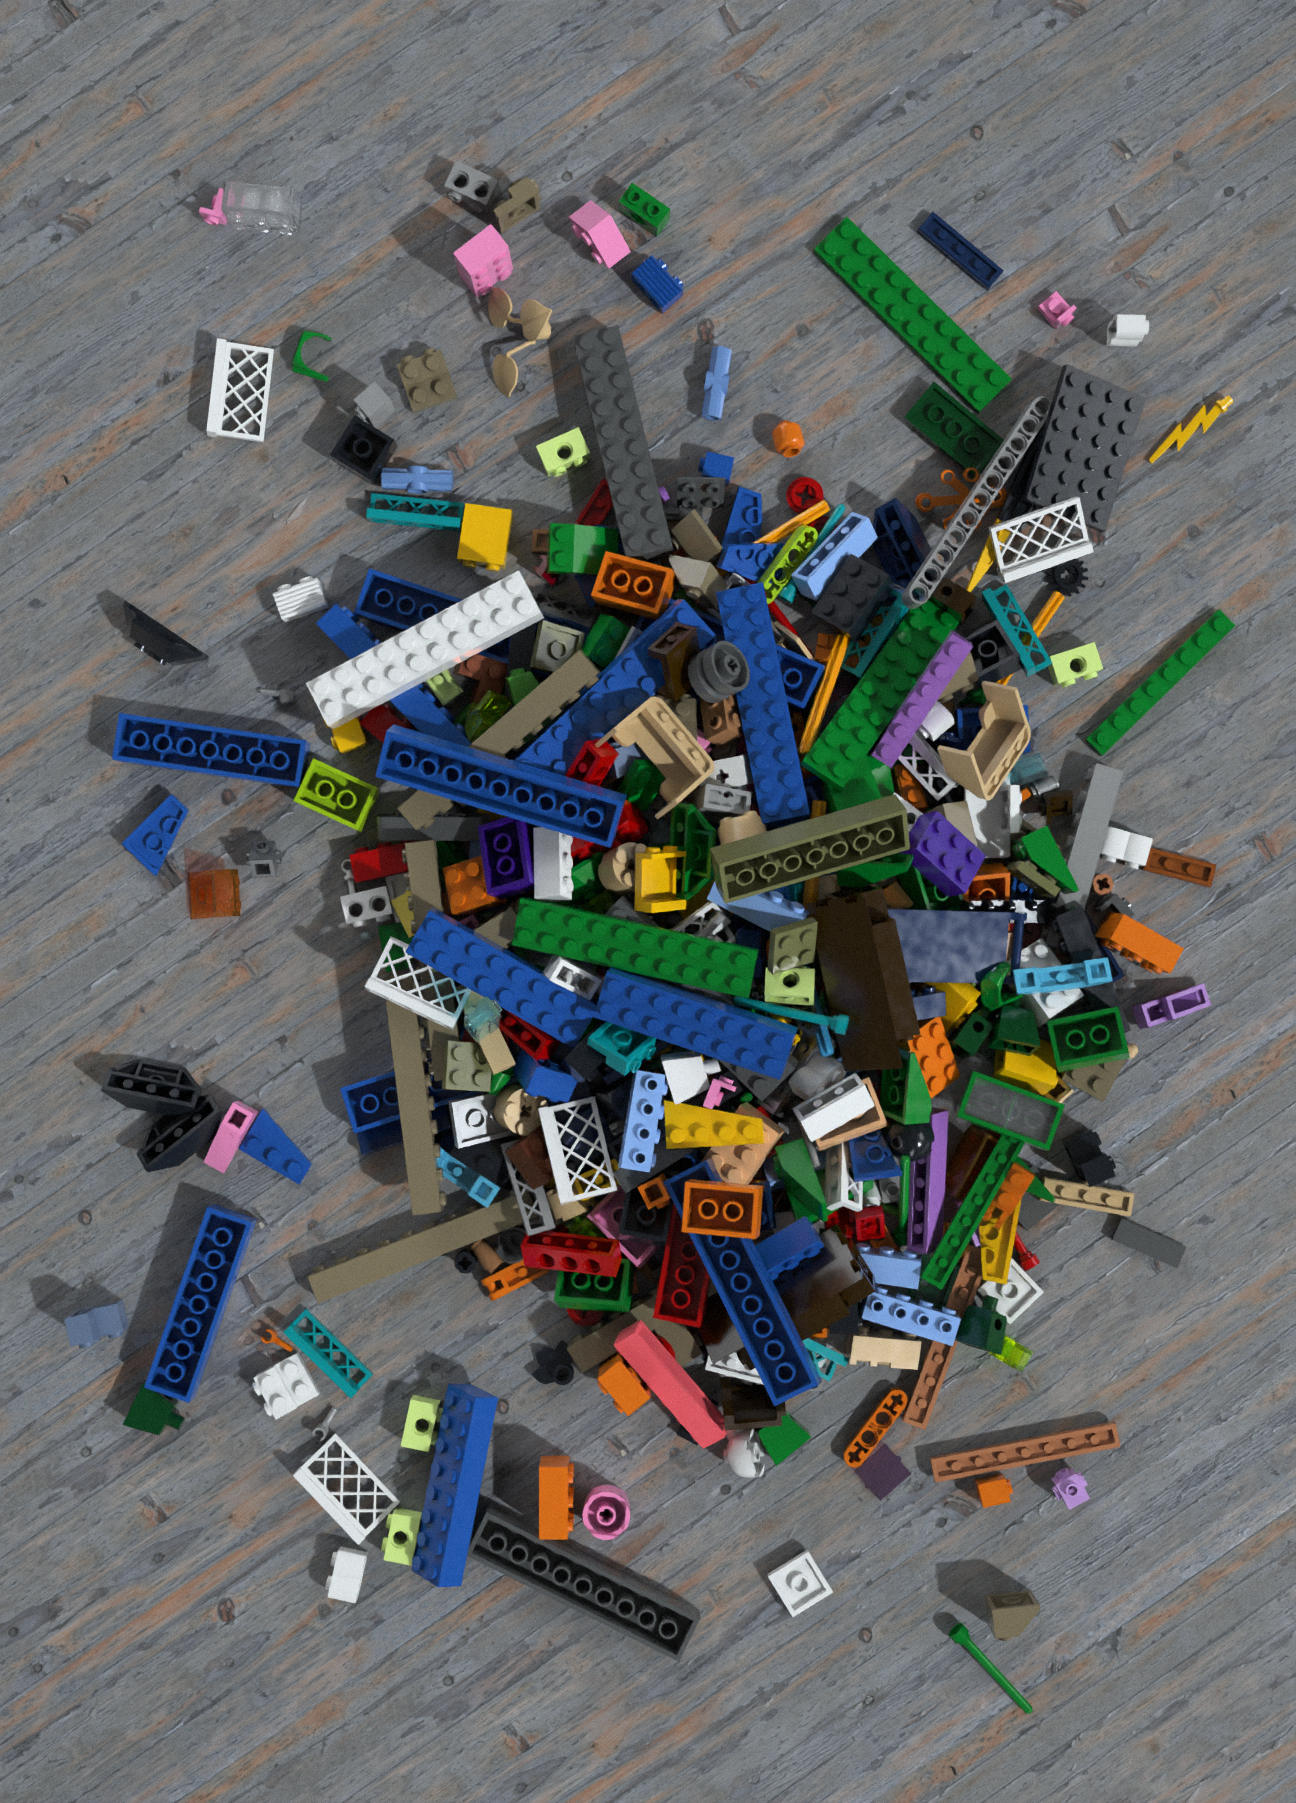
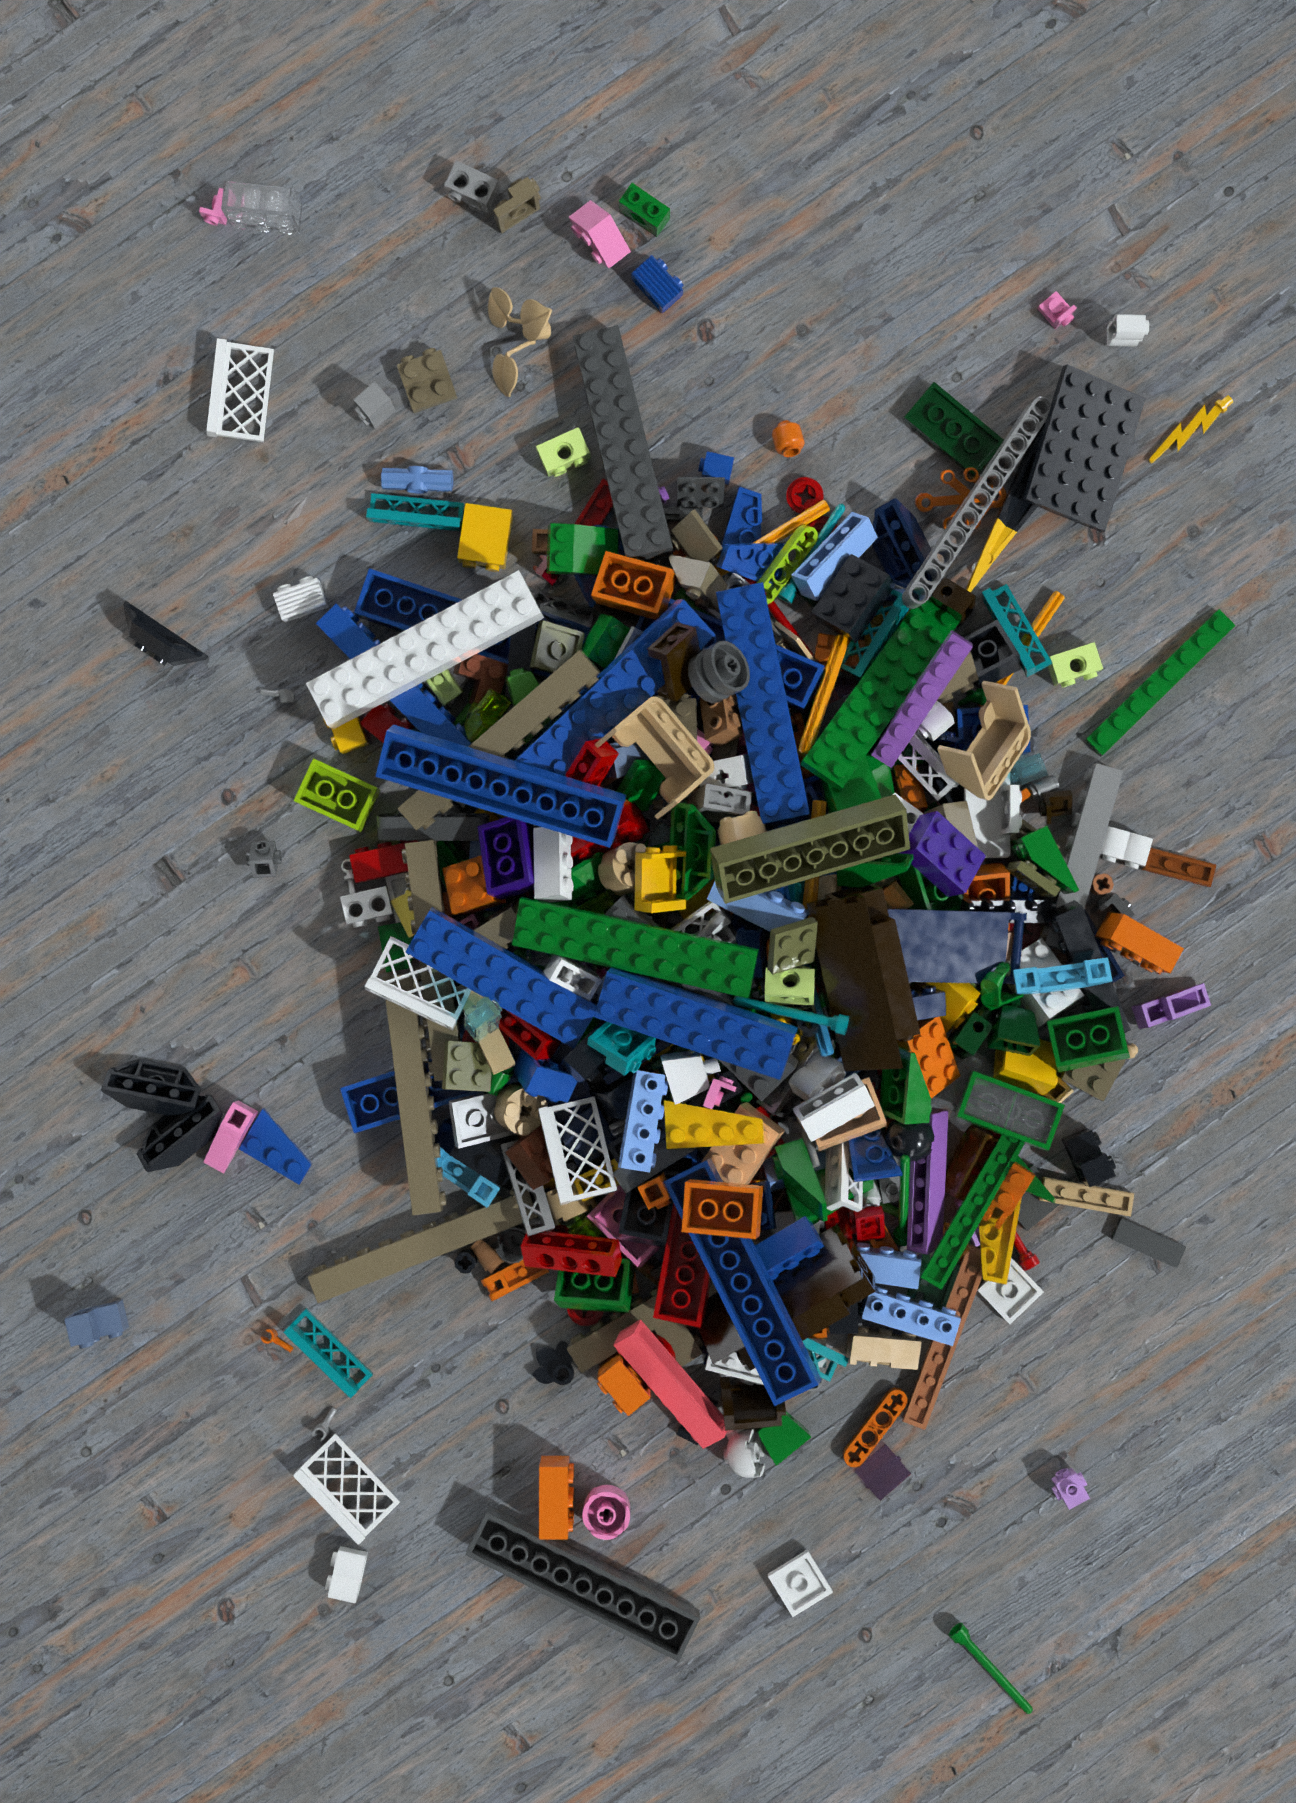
(153, 1412): dark green torso -> none
(156, 834): blue wing -> none
(200, 1303): blue brick -> none
(210, 750): blue brick -> none
(214, 894): clear orange slope -> none
(285, 1386): white plate -> none
(297, 362): green helmet -> none
(363, 450): black brick -> none
(390, 1134): dark blue tile -> none
(401, 1550): yellowish green brick -> none
(413, 1435): yellowish green brick -> none
(454, 1485): blue brick -> none
(484, 261): bright pink brick -> none
(716, 383): medium blue piece -> none
(912, 315): green plate -> none
(960, 250): dark blue tile -> none
(983, 1327): dark green torso -> none
(993, 1490): orange brick -> none
(1010, 1613): dark tan slope -> none
(1014, 1353): clear neon green brick -> none
(1024, 1452): nougat plate -> none
(1040, 558): white fence -> none
(1075, 581): black gear -> none

